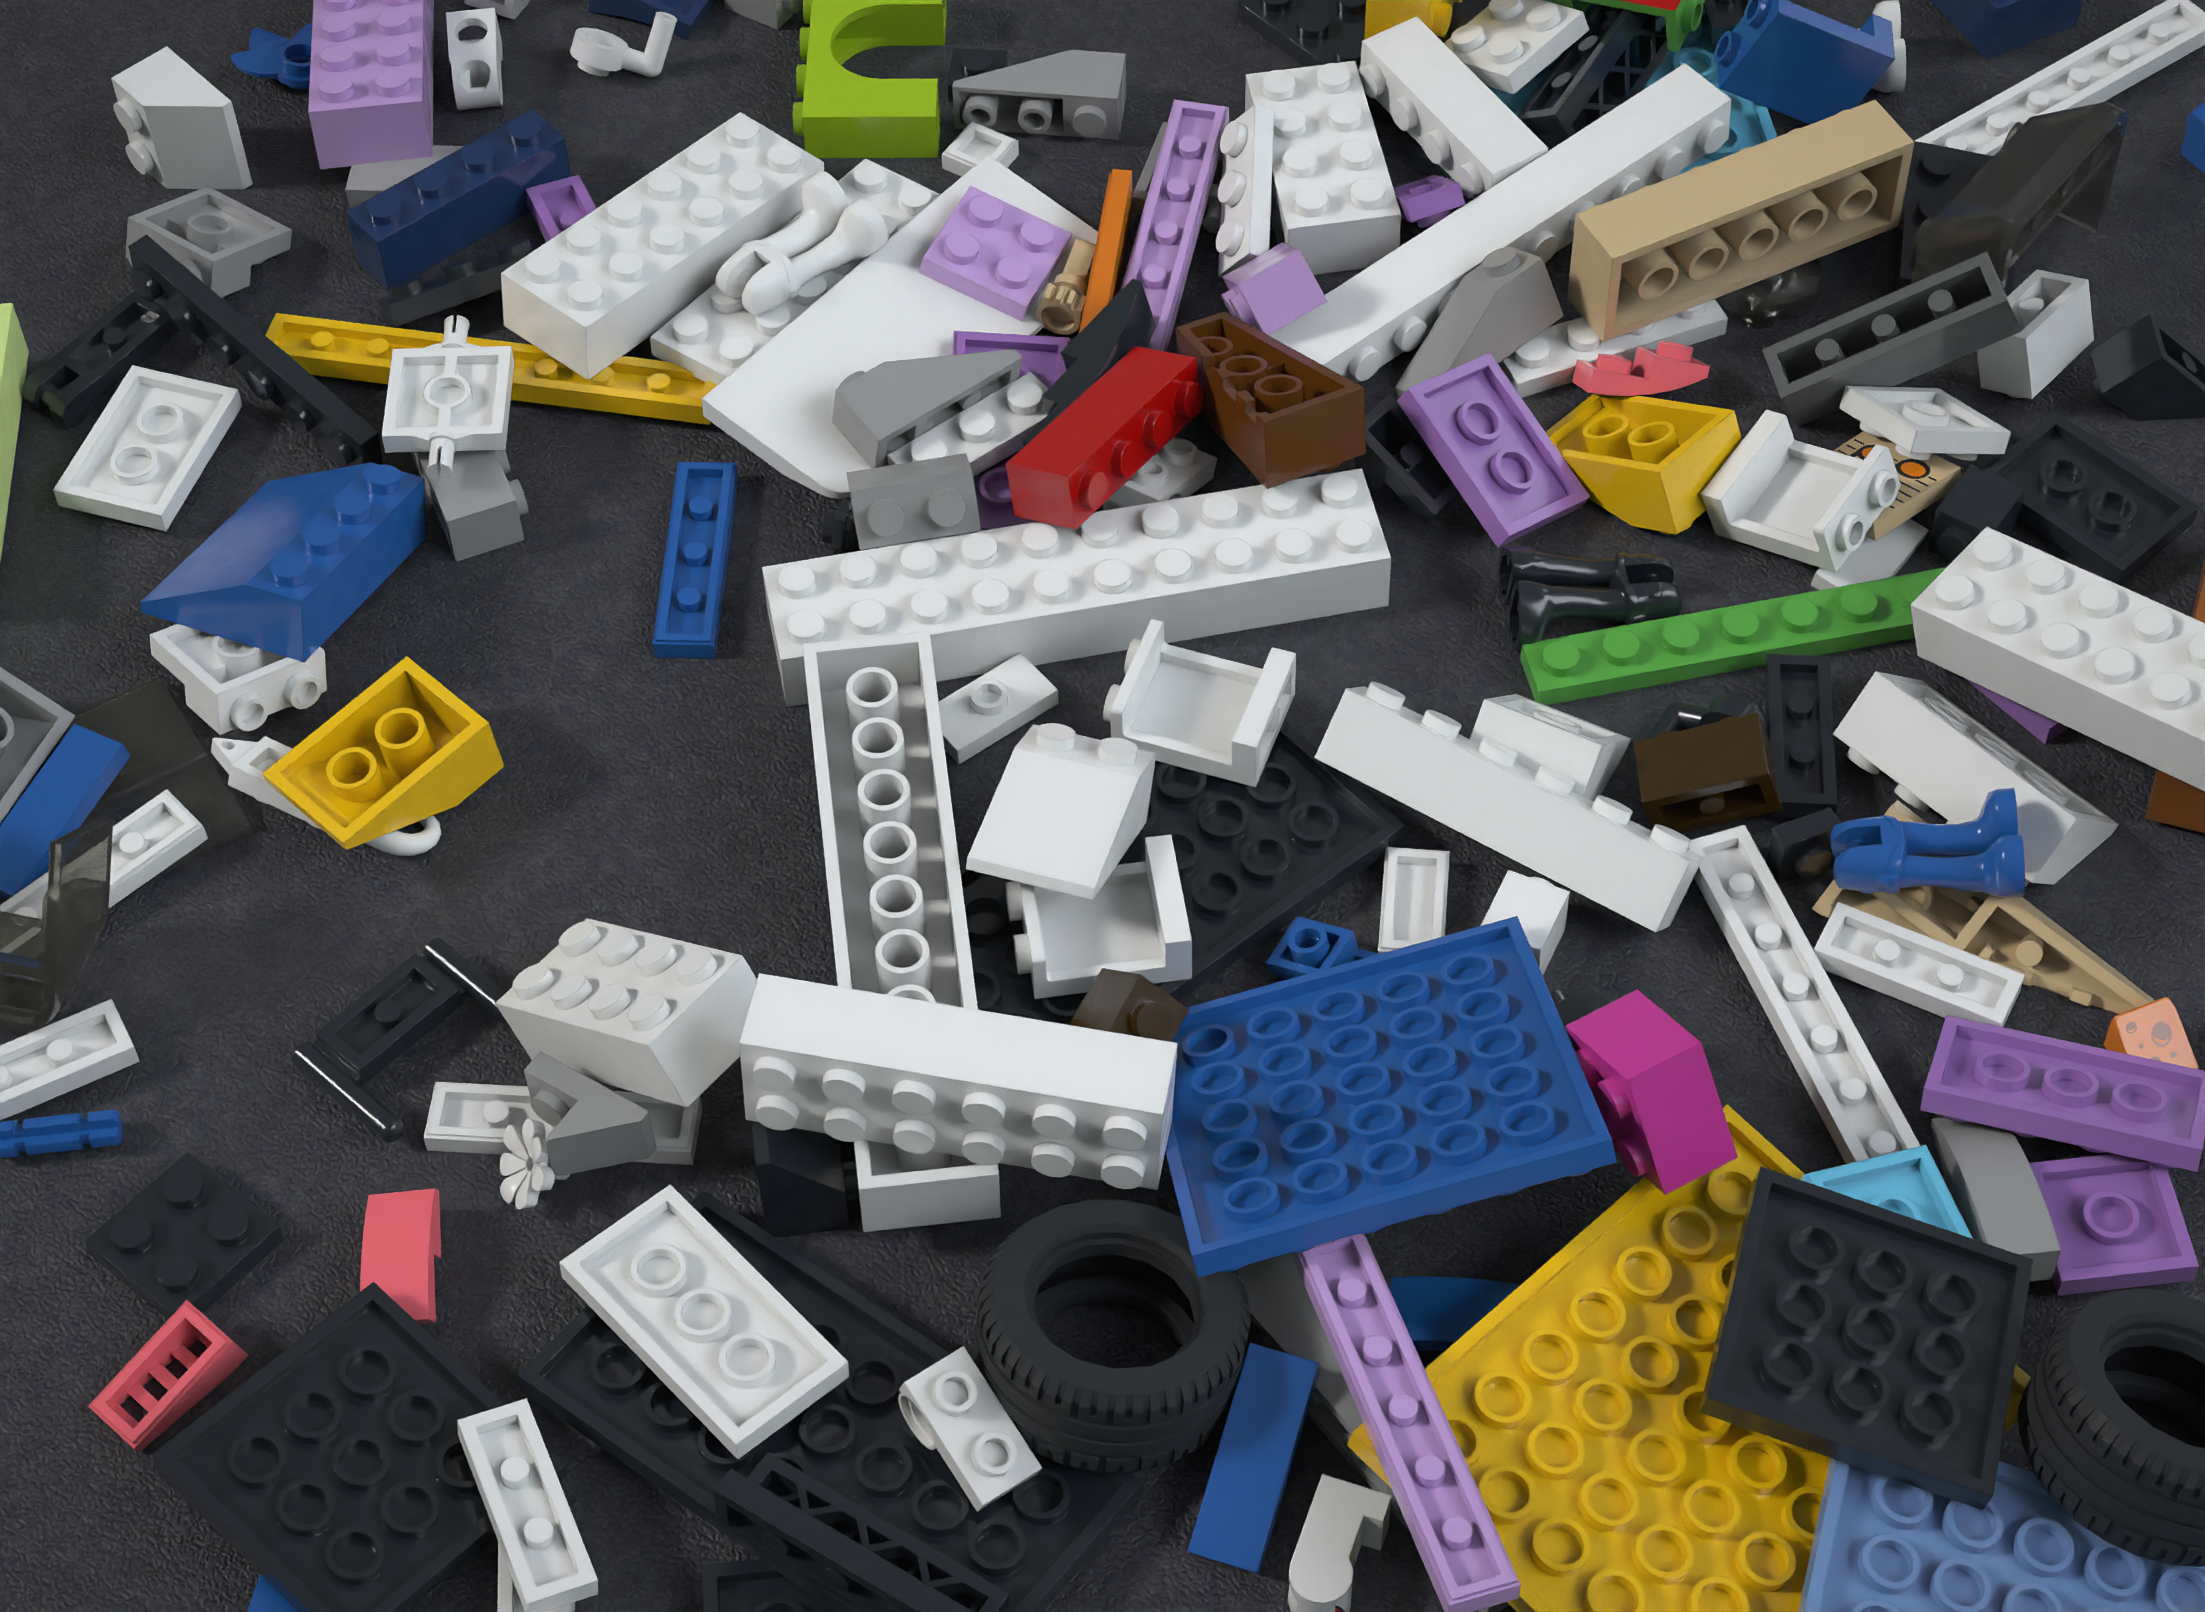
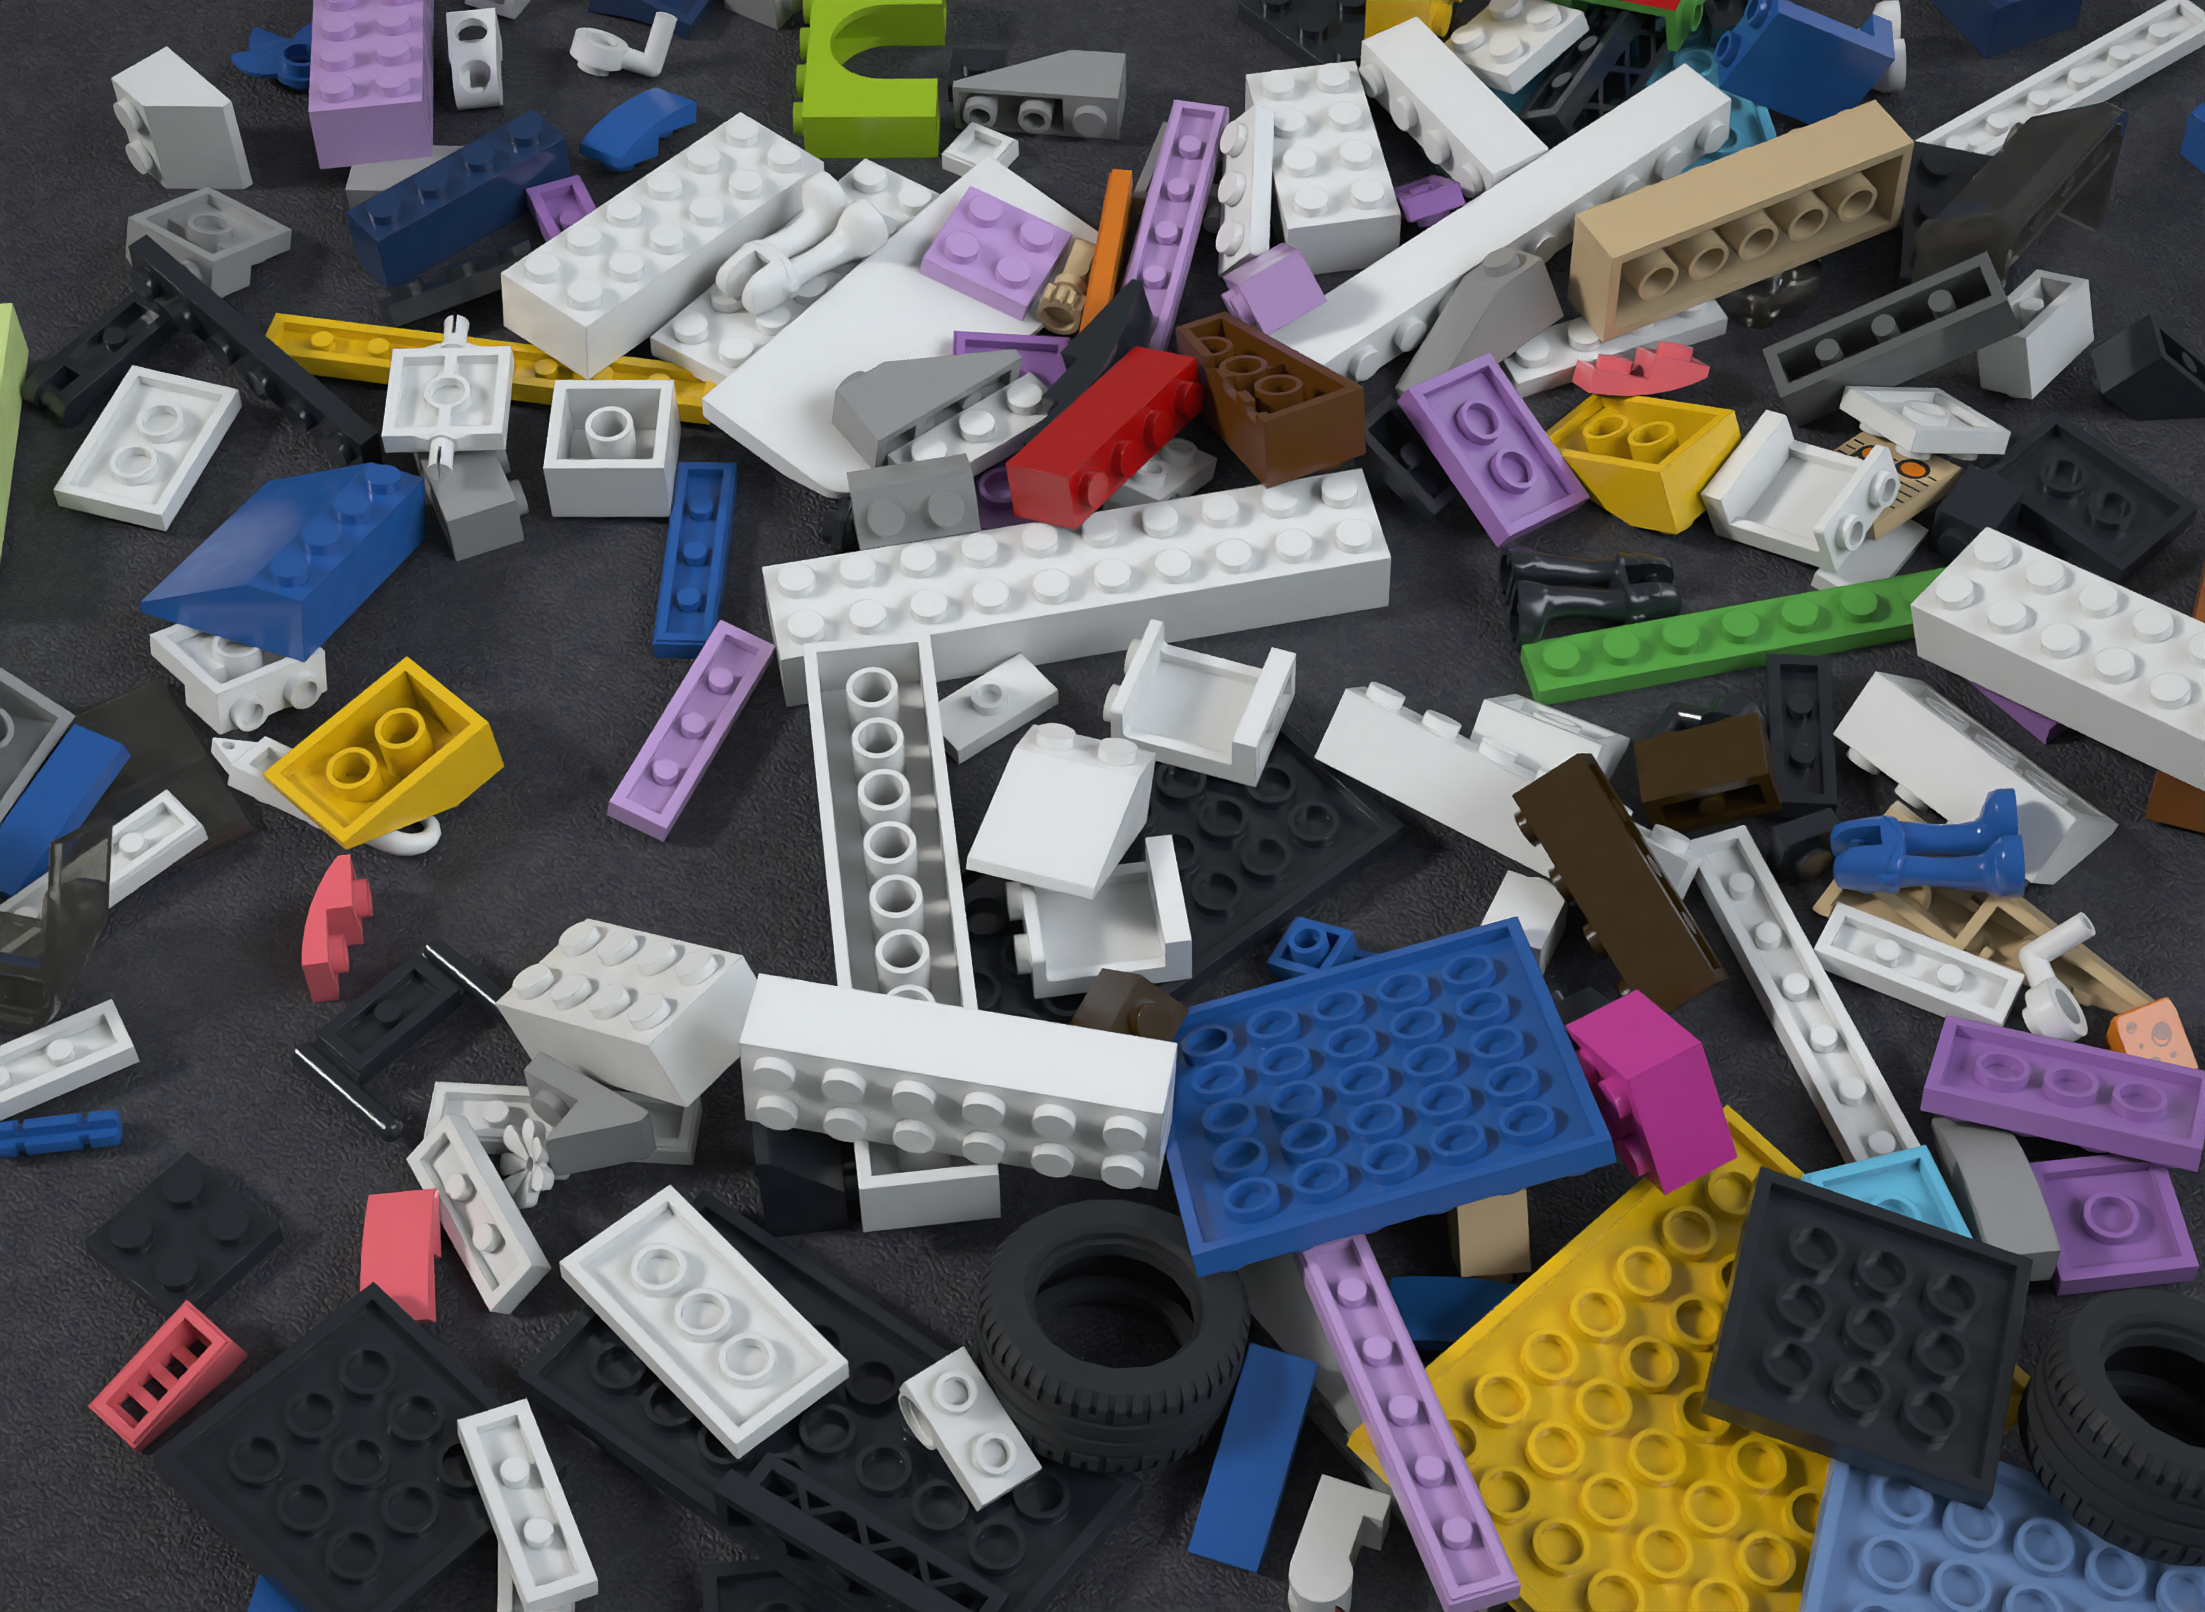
(333, 925): none -> coral slope
(479, 1214): none -> white plate
(612, 448): none -> white brick
(634, 128): none -> blue slope
(691, 731): none -> lavender plate
(1413, 897): white tile -> none
(1491, 1237): none -> tan slope
(1617, 885): none -> dark brown brick
(2050, 1004): none -> white plate

